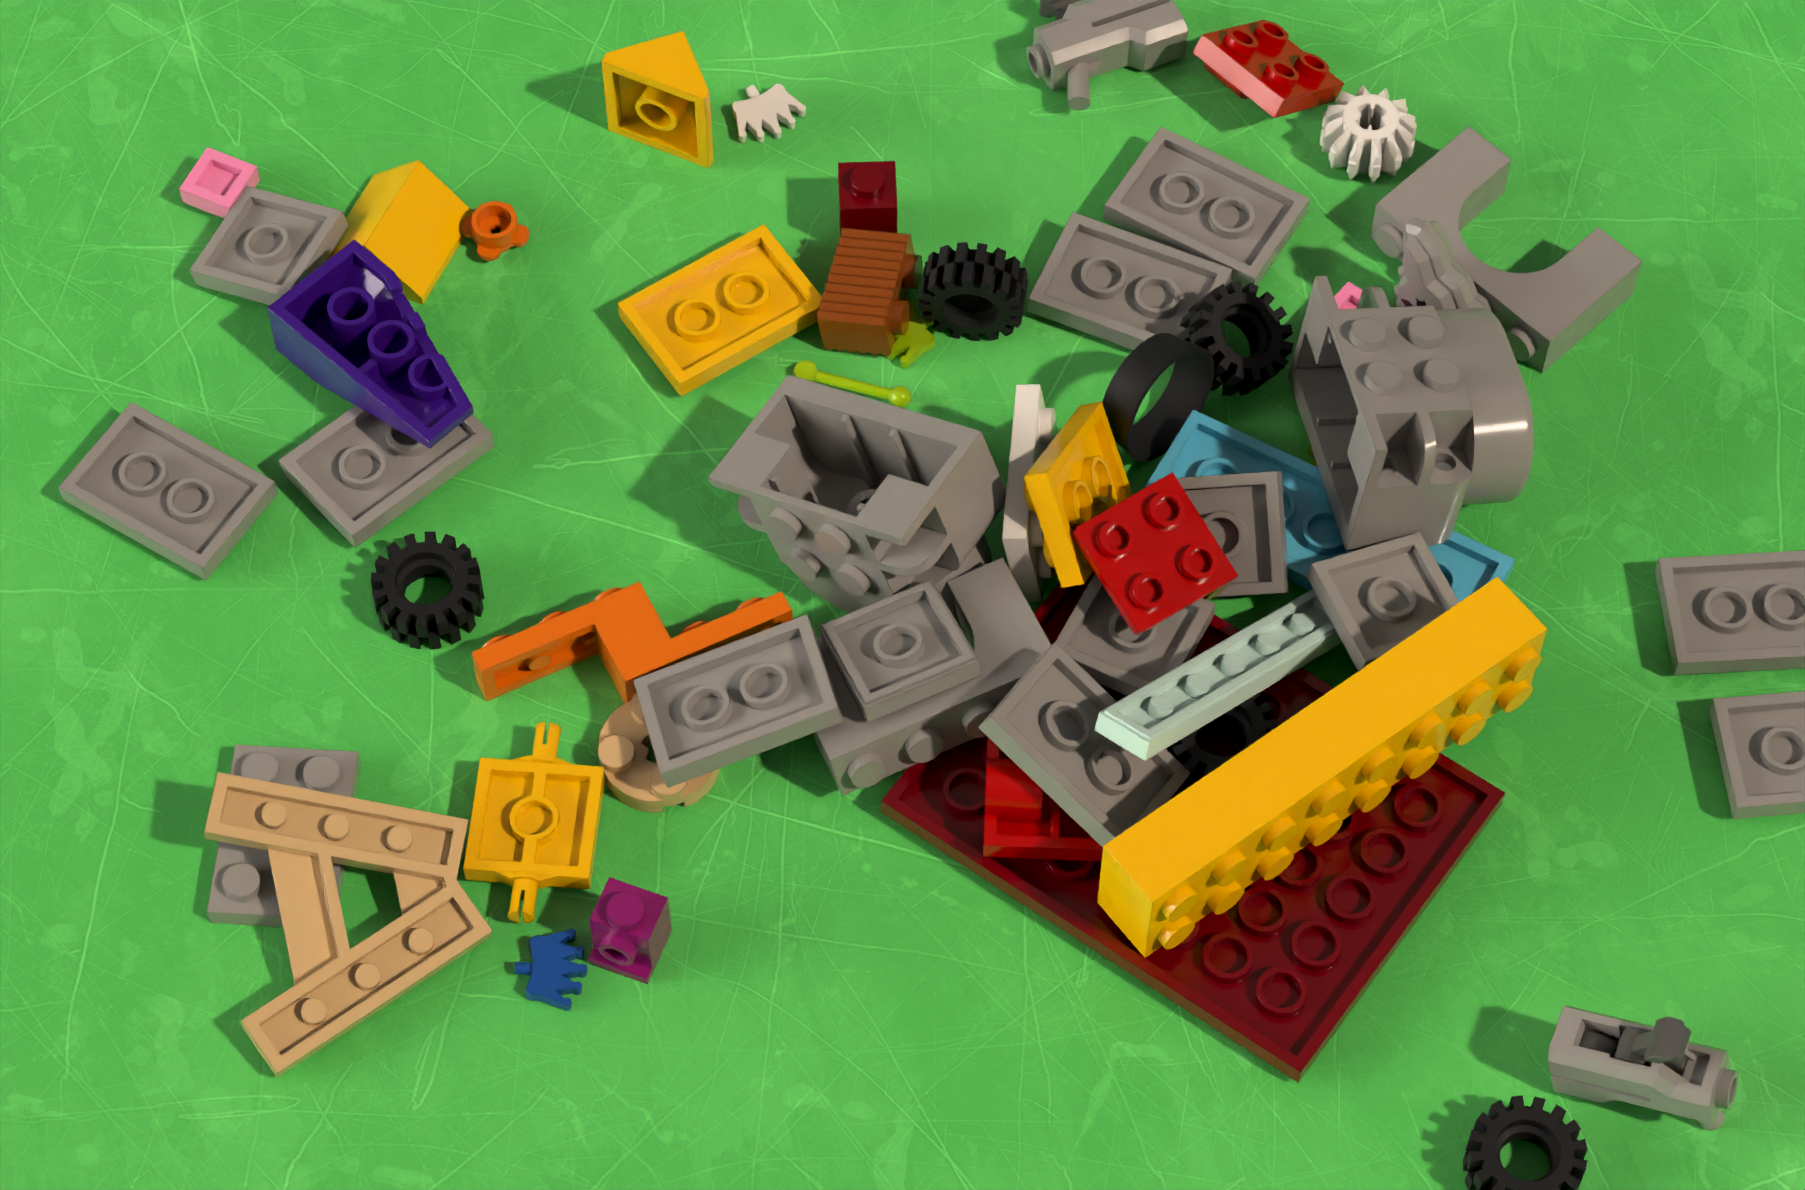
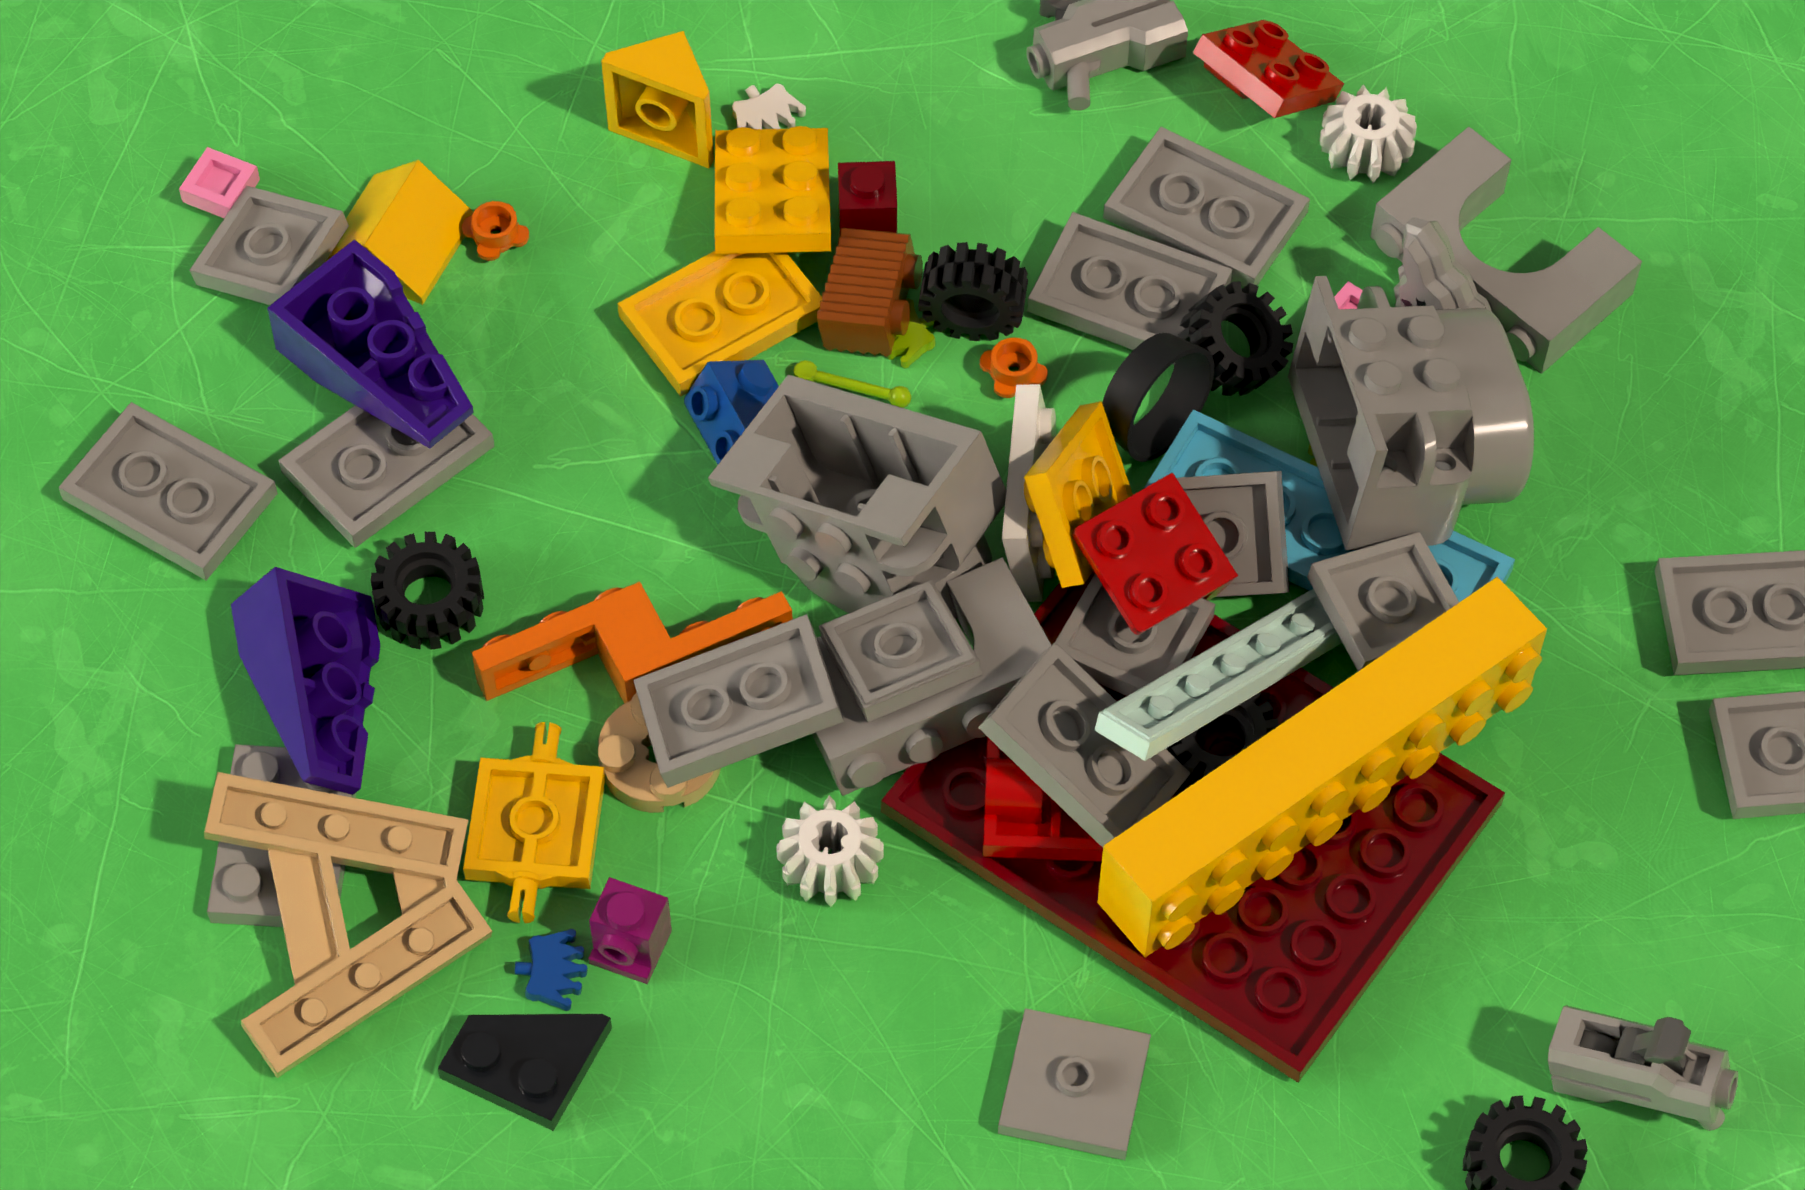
(311, 665): none -> dark purple wedge
(525, 1060): none -> black wing
(727, 400): none -> blue bracket
(772, 190): none -> yellow plate
(835, 831): none -> white gear
(1013, 353): none -> orange plate
(1074, 1084): none -> light grey plate

